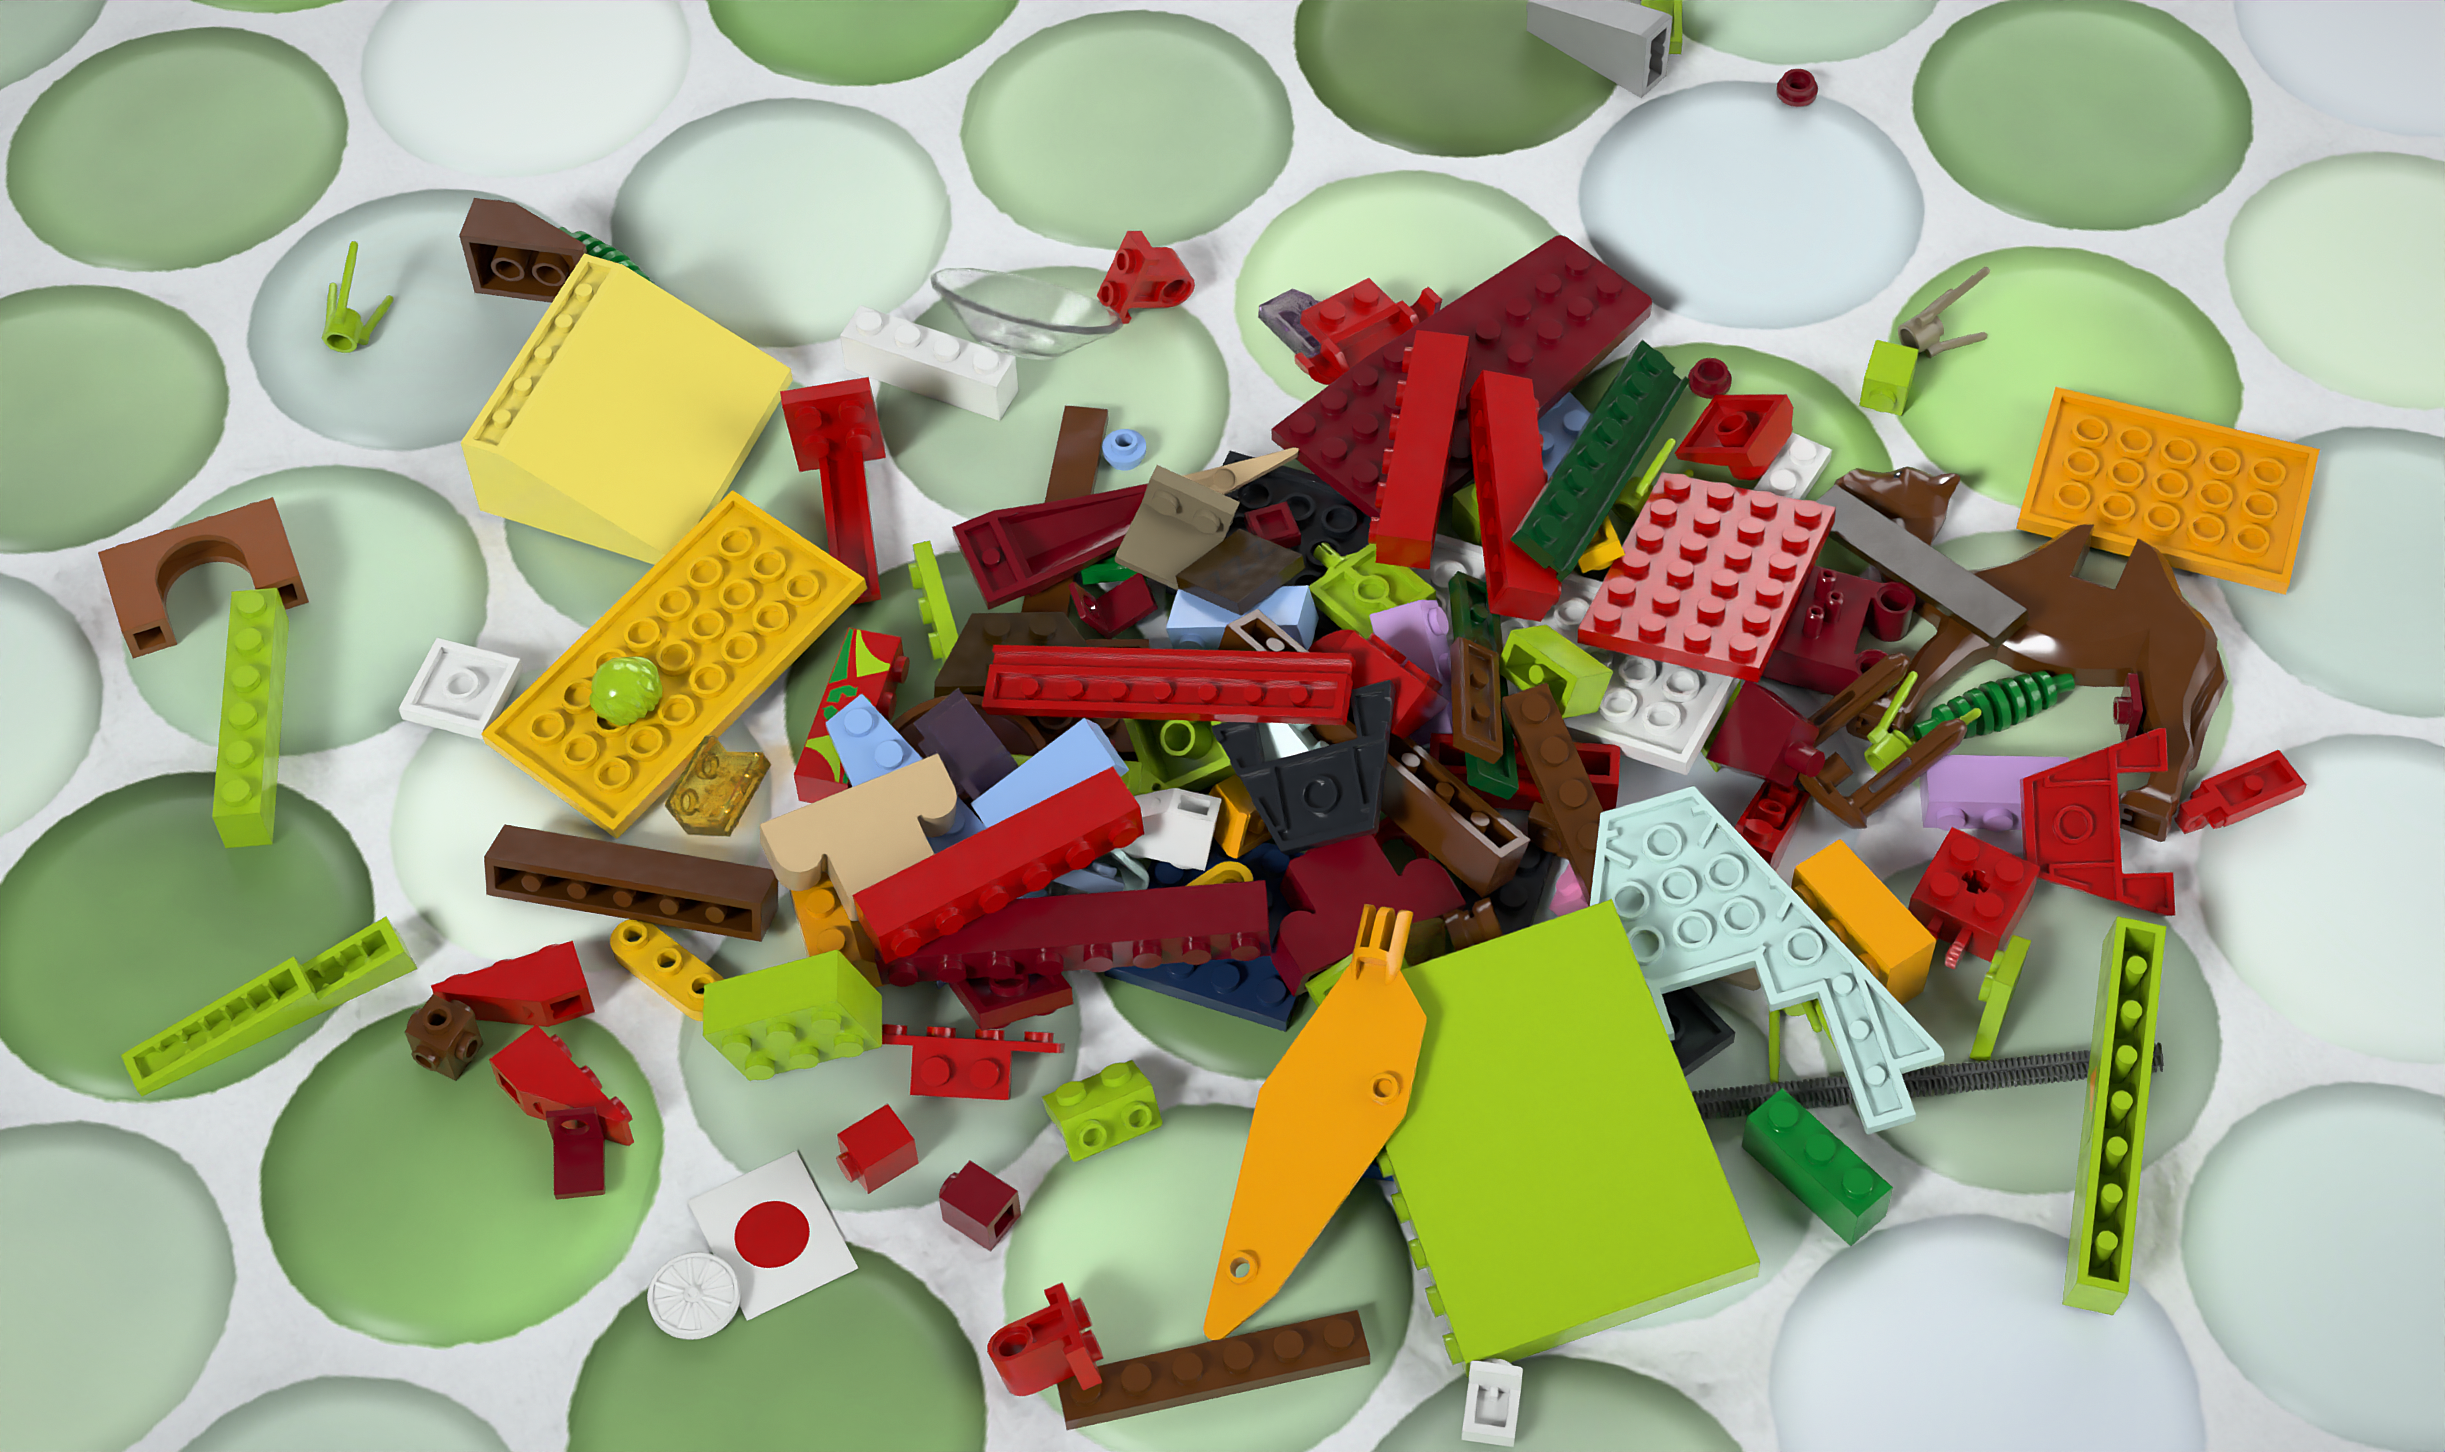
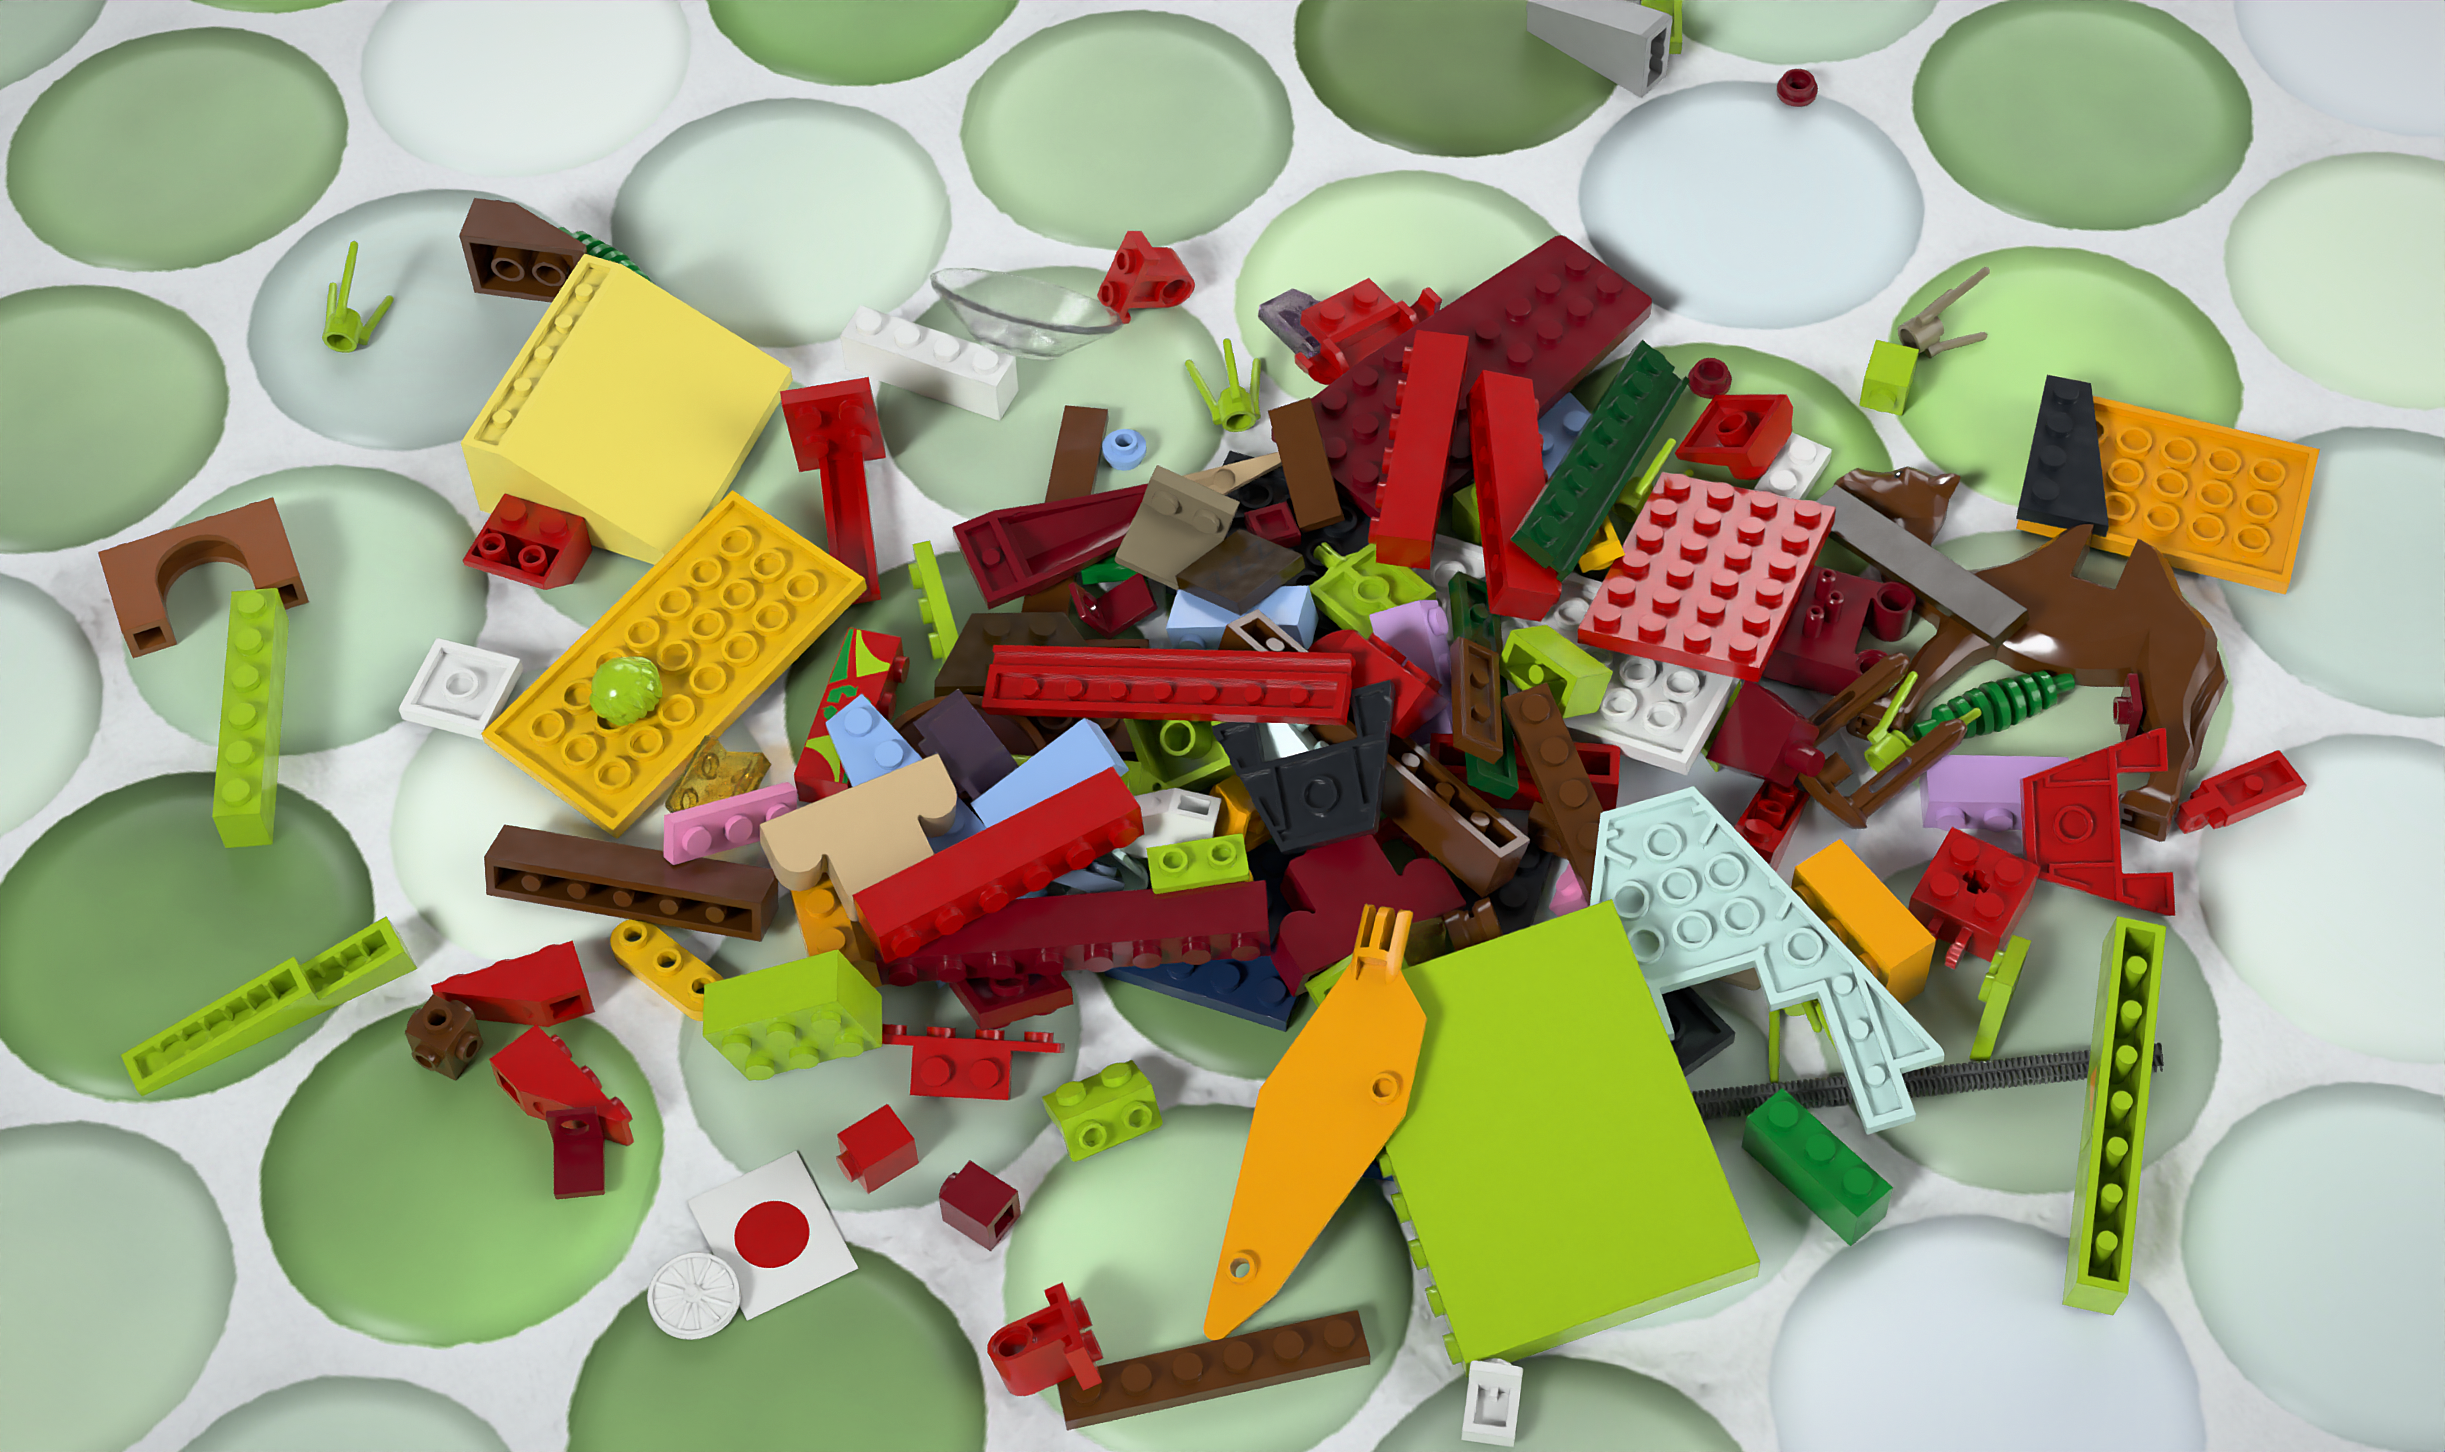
(531, 544): none -> red slope
(724, 822): none -> bright pink plate
(1198, 863): none -> lime bracket
(1236, 407): none -> lime plant
(1306, 465): none -> reddish brown tile
(2064, 464): none -> black wing

